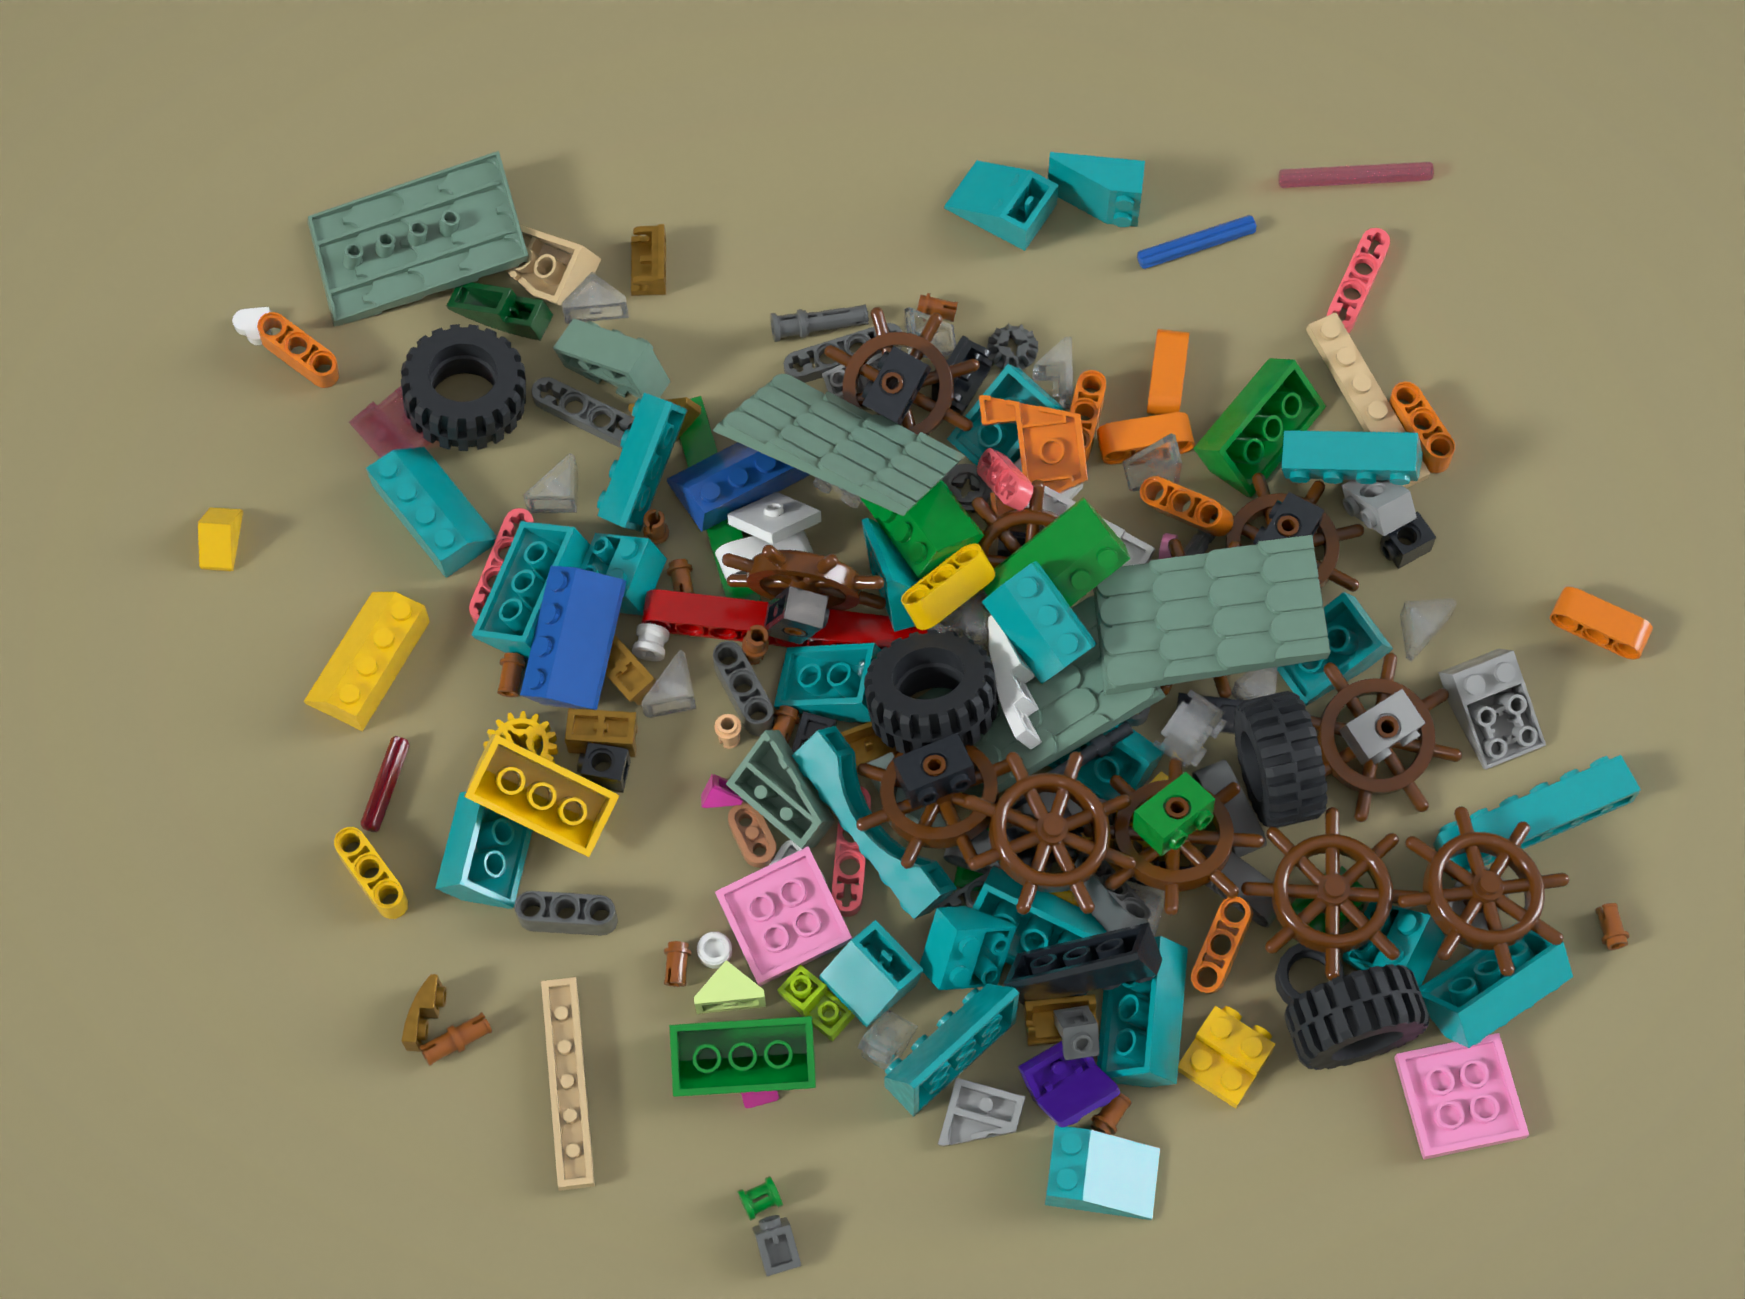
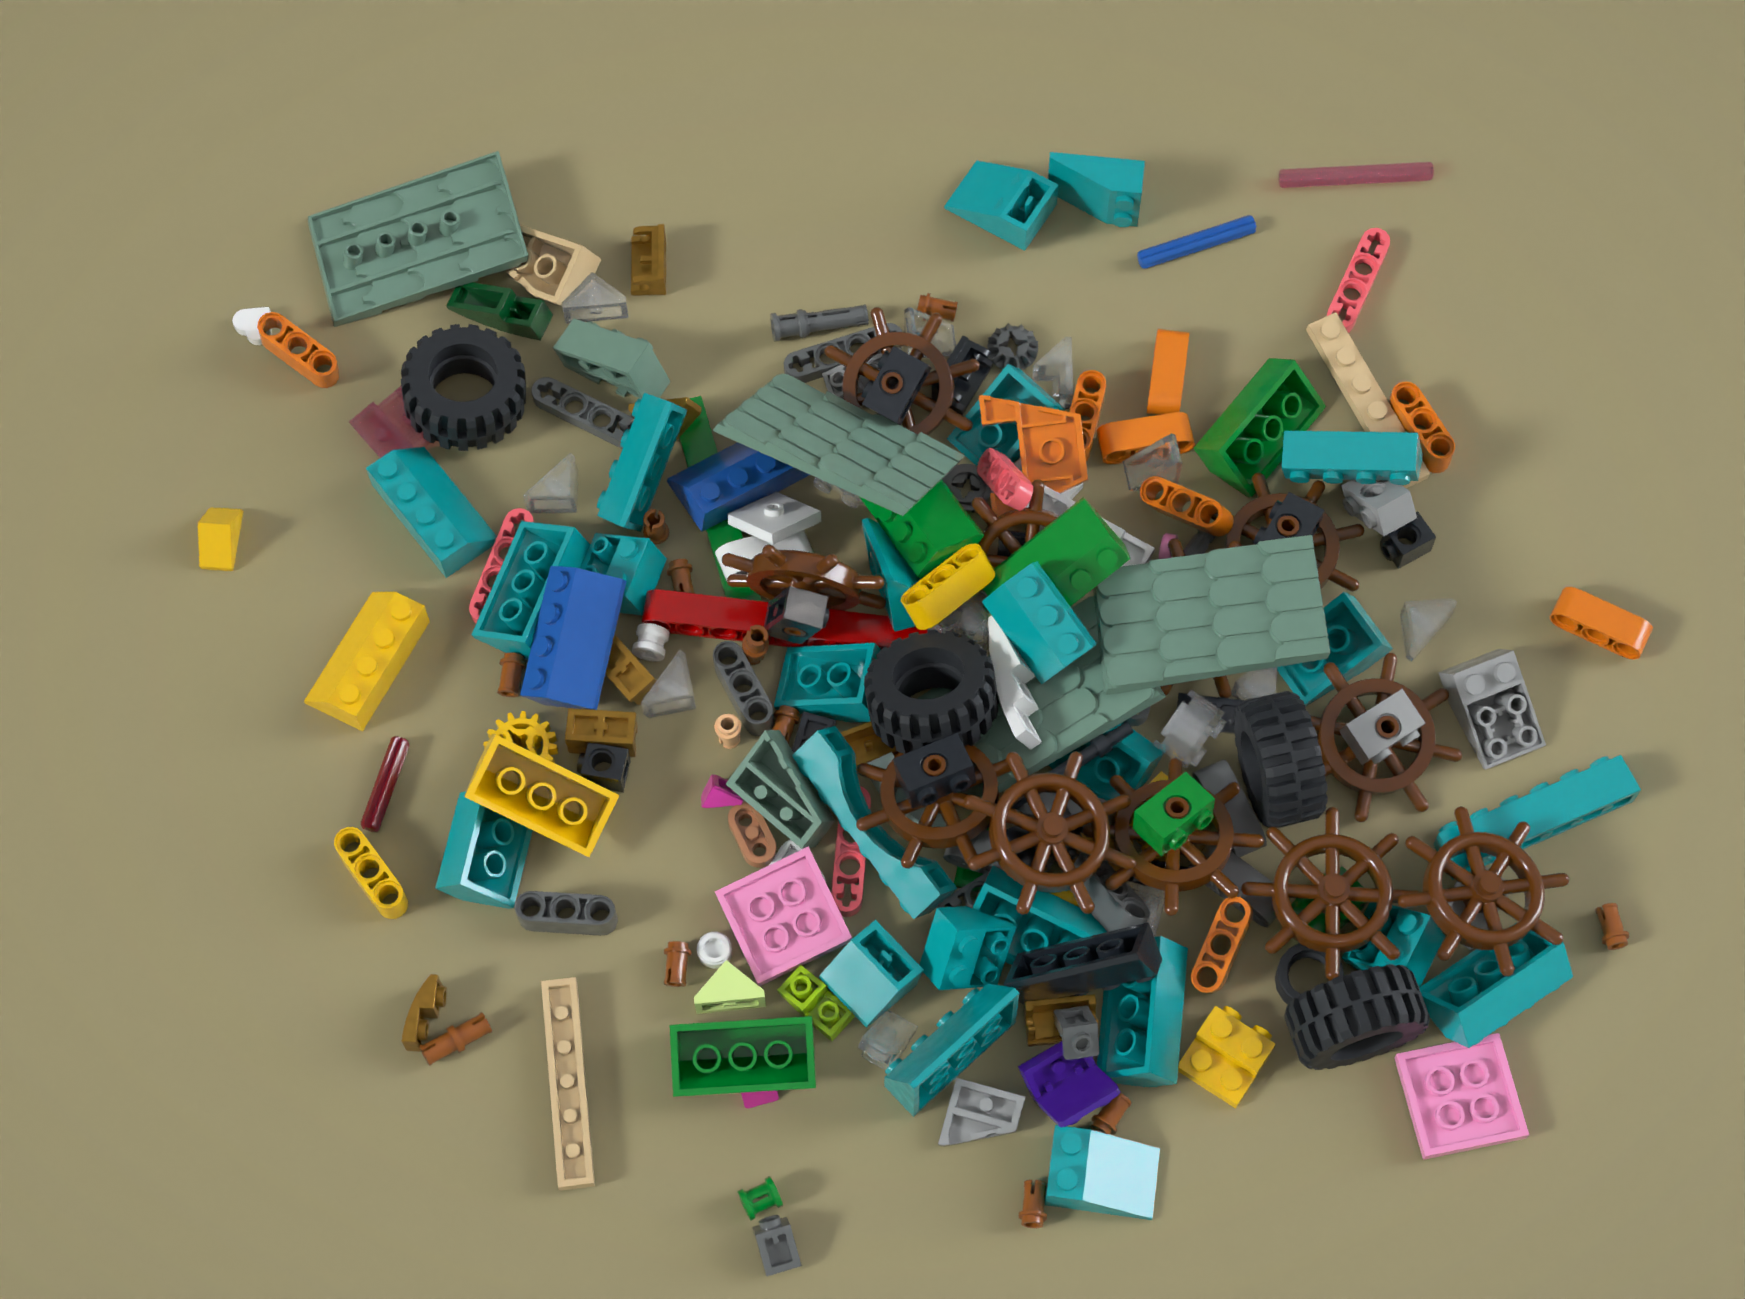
(1033, 1204): none -> dark orange pin

